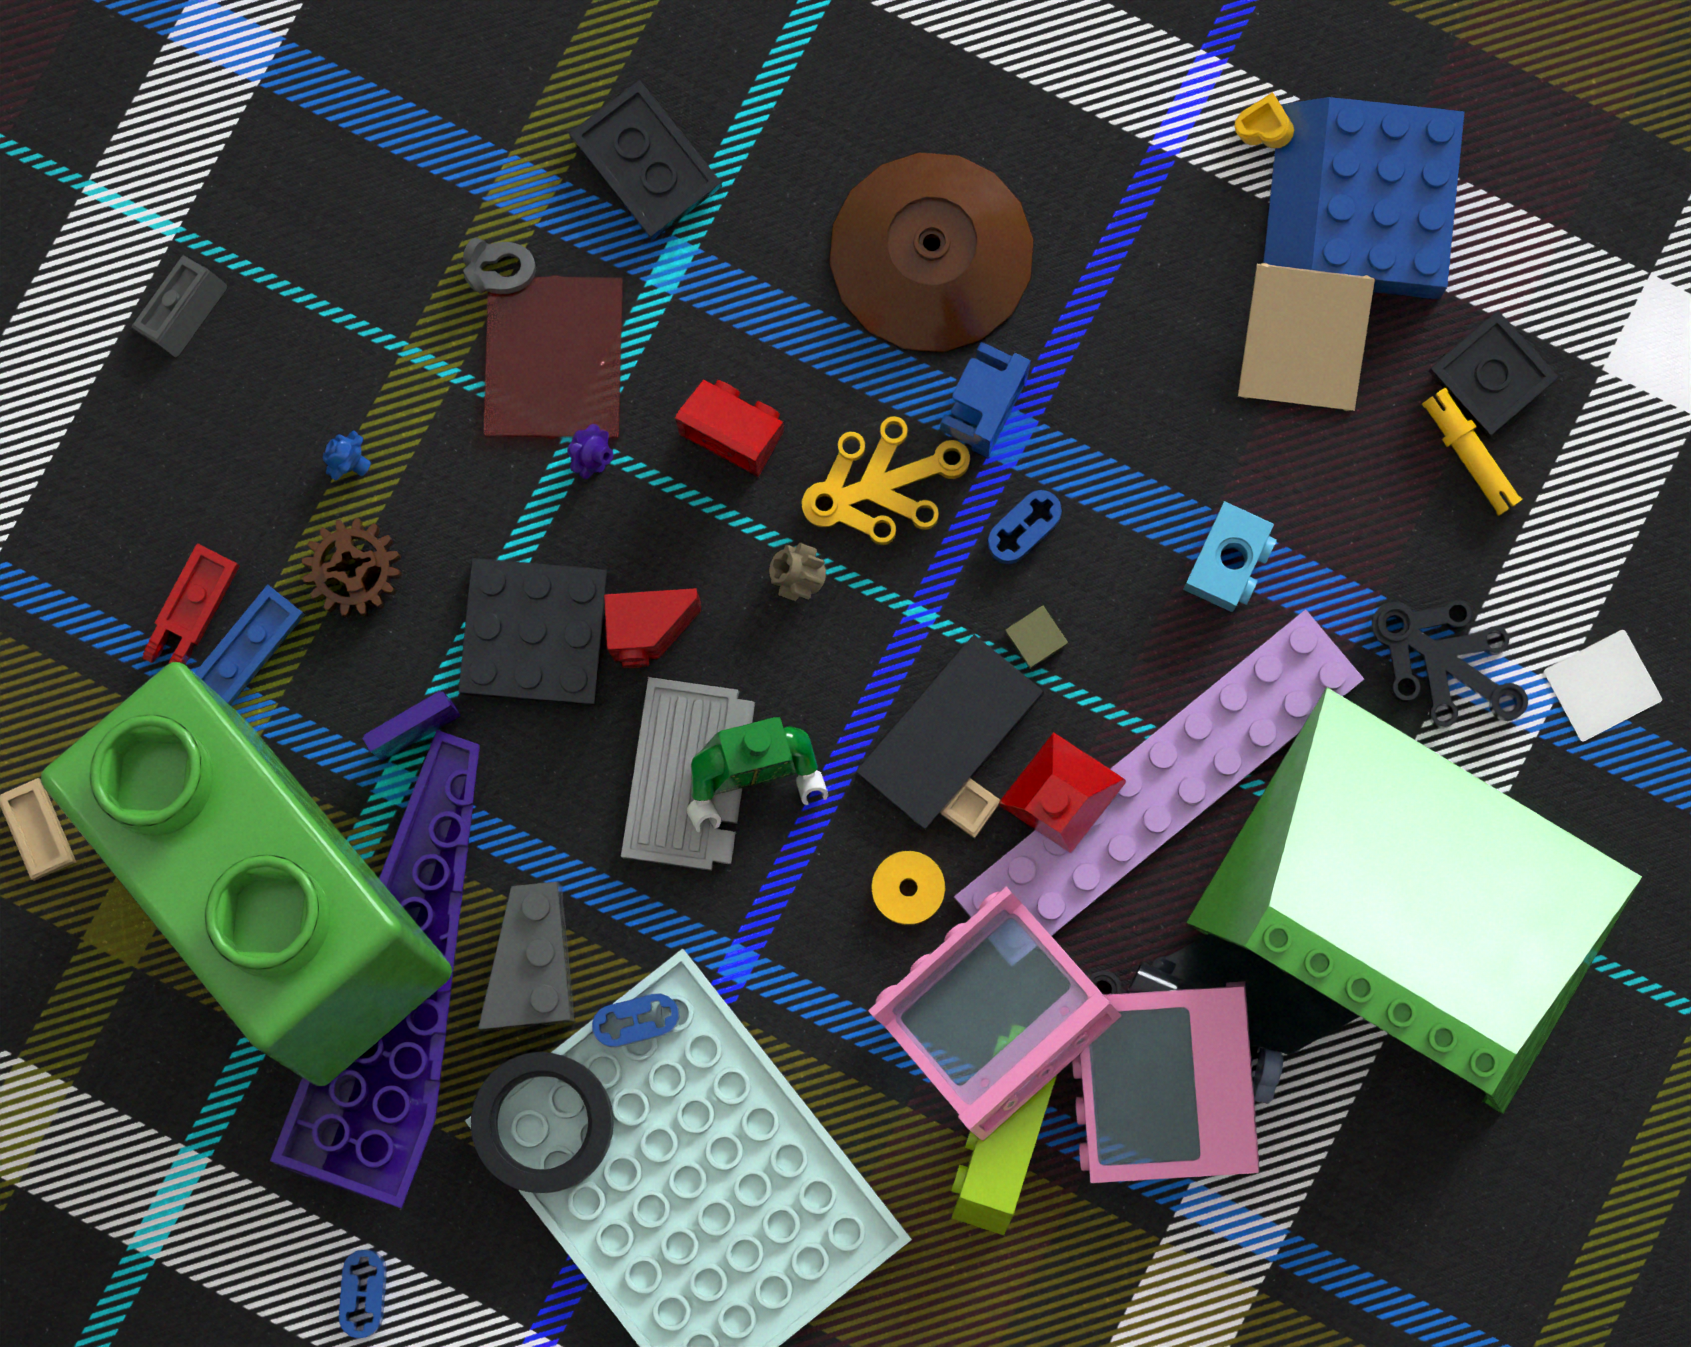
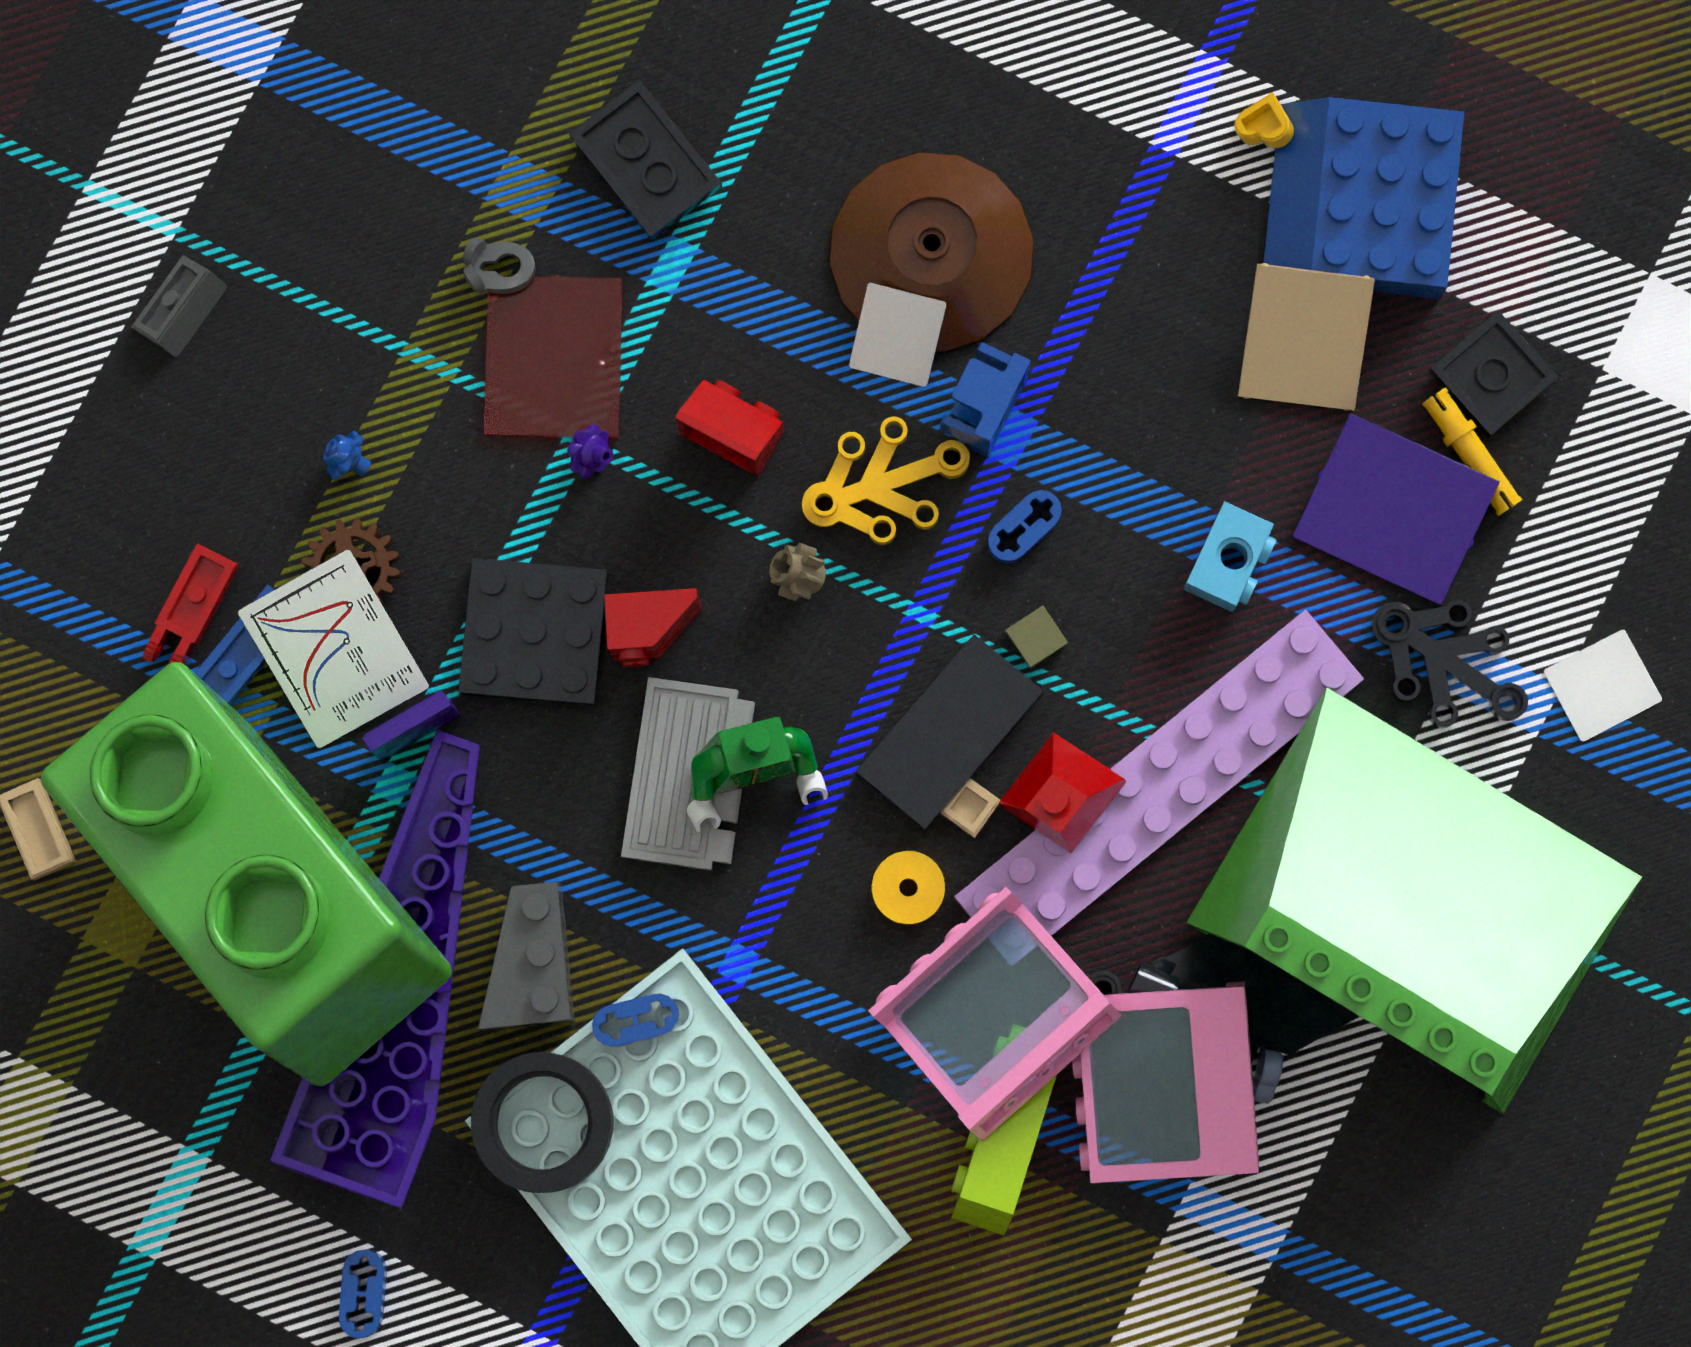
(333, 649): none -> white sticker
(897, 334): none -> white sticker
(1395, 509): none -> dark purple piece

